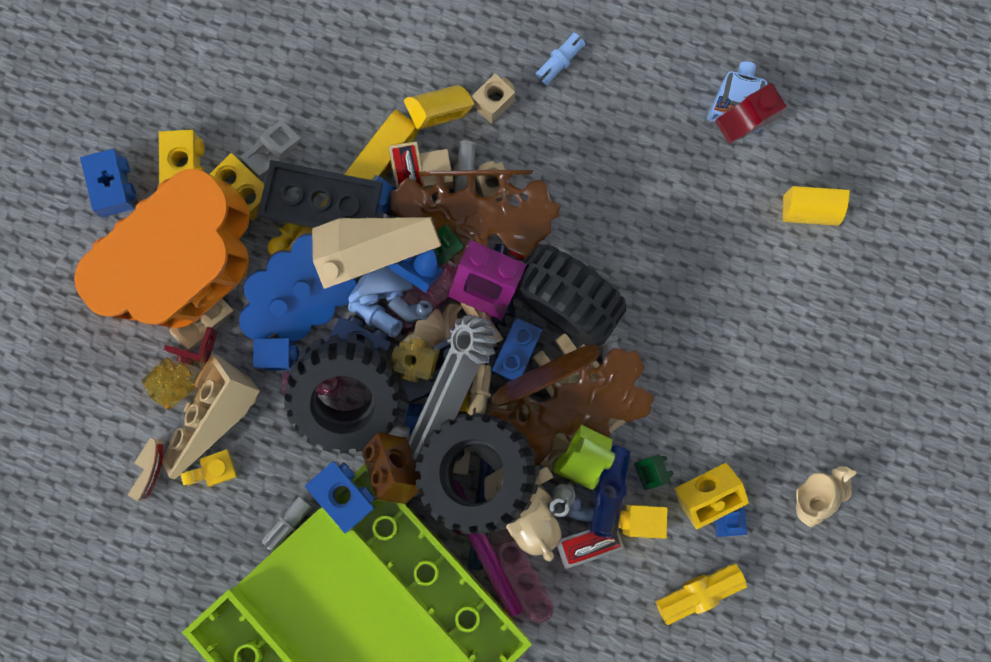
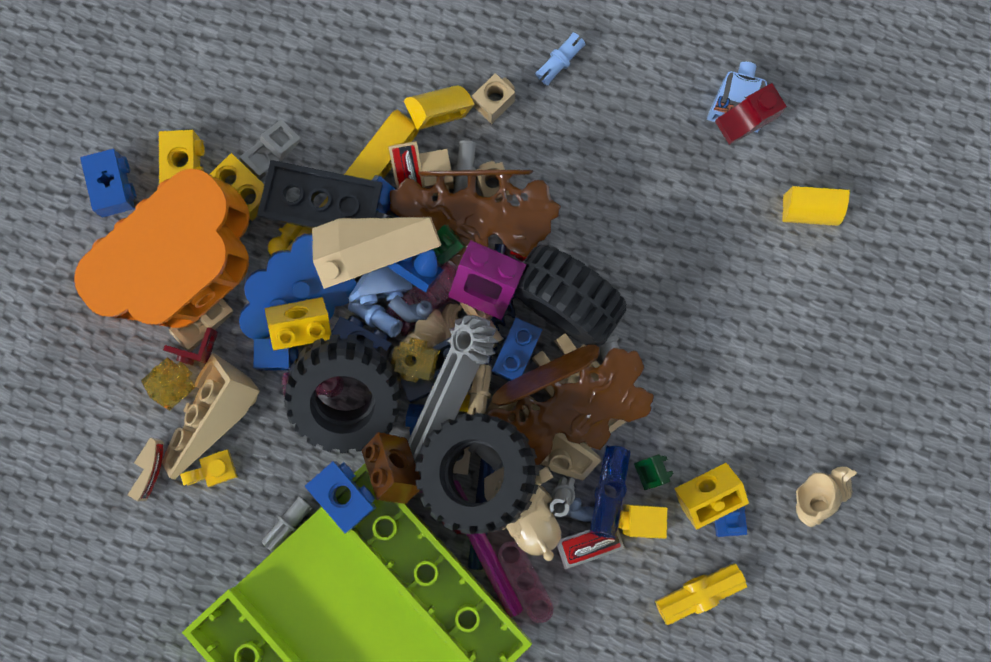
(298, 323): none -> yellow brick
(585, 458): lime cylinder -> none

